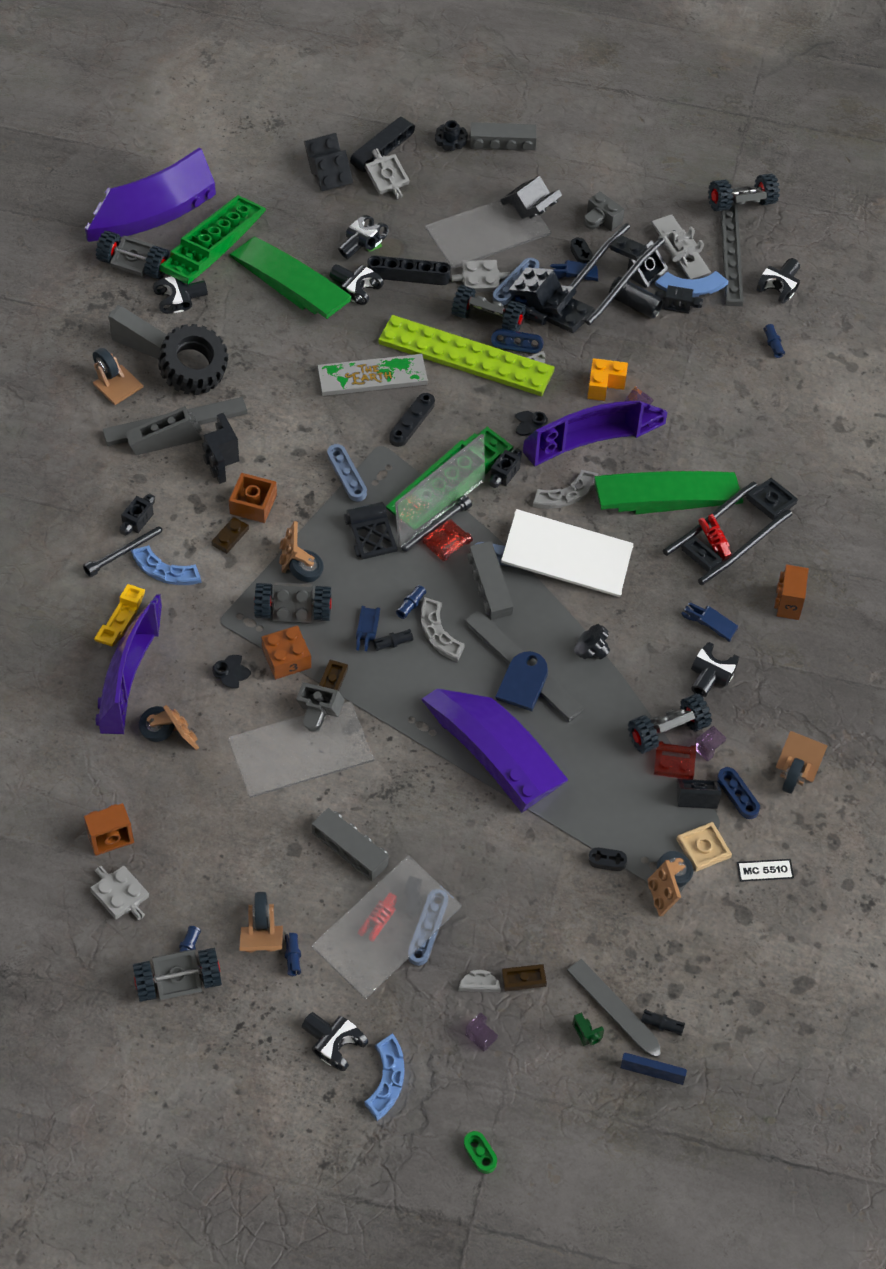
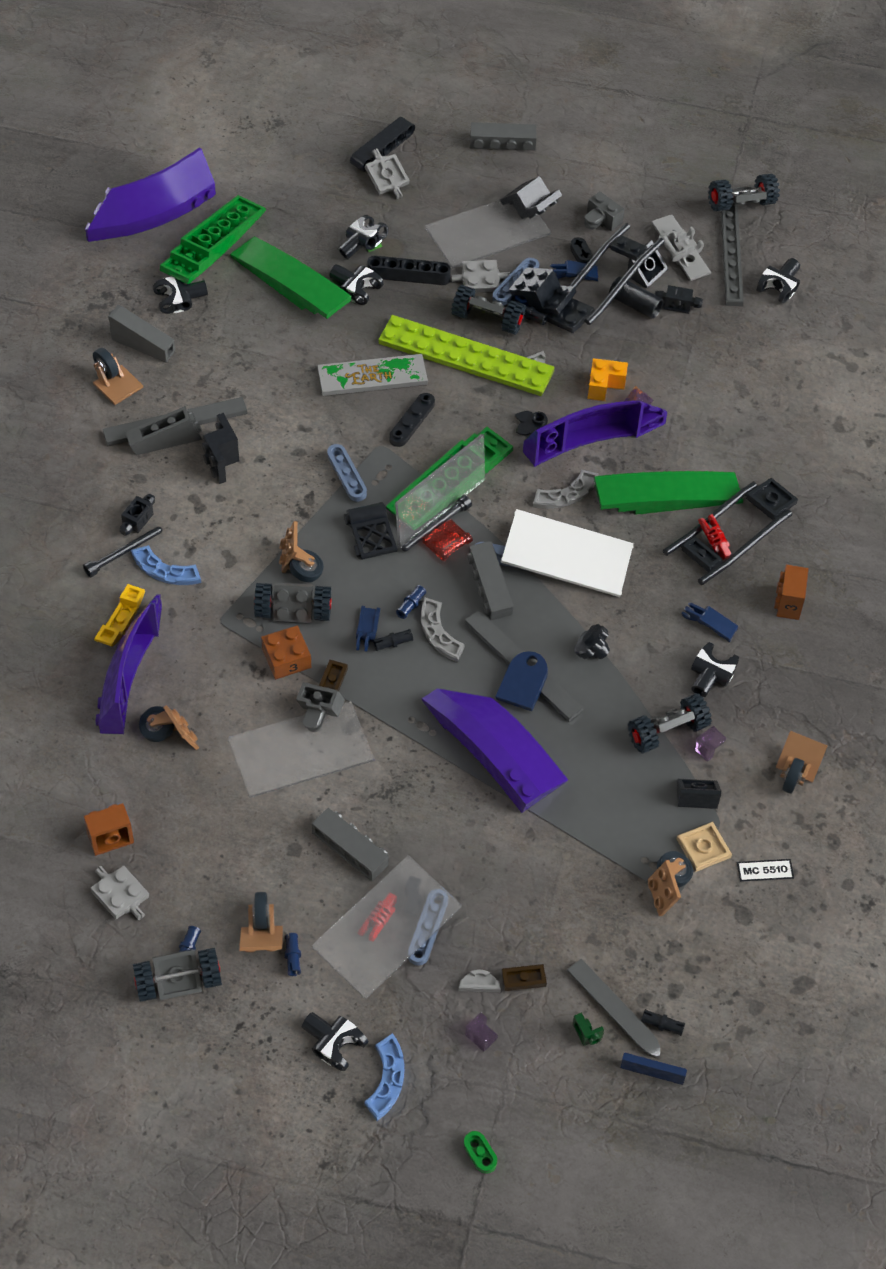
(131, 255): plate -> none
(195, 339): black tyre -> none
(230, 535): dark brown plate -> none
(233, 671): black plate -> none
(253, 497): dark orange brick -> none
(328, 161): black bracket -> none
(451, 136): black plant -> none
(501, 475): black piece -> none
(509, 341): dark blue plate -> none
(607, 859): black beam -> none
(672, 765): clear red plate -> none
(701, 286): medium blue tile -> none
(737, 786): dark blue plate -> none
(774, 341): dark blue pin -> none

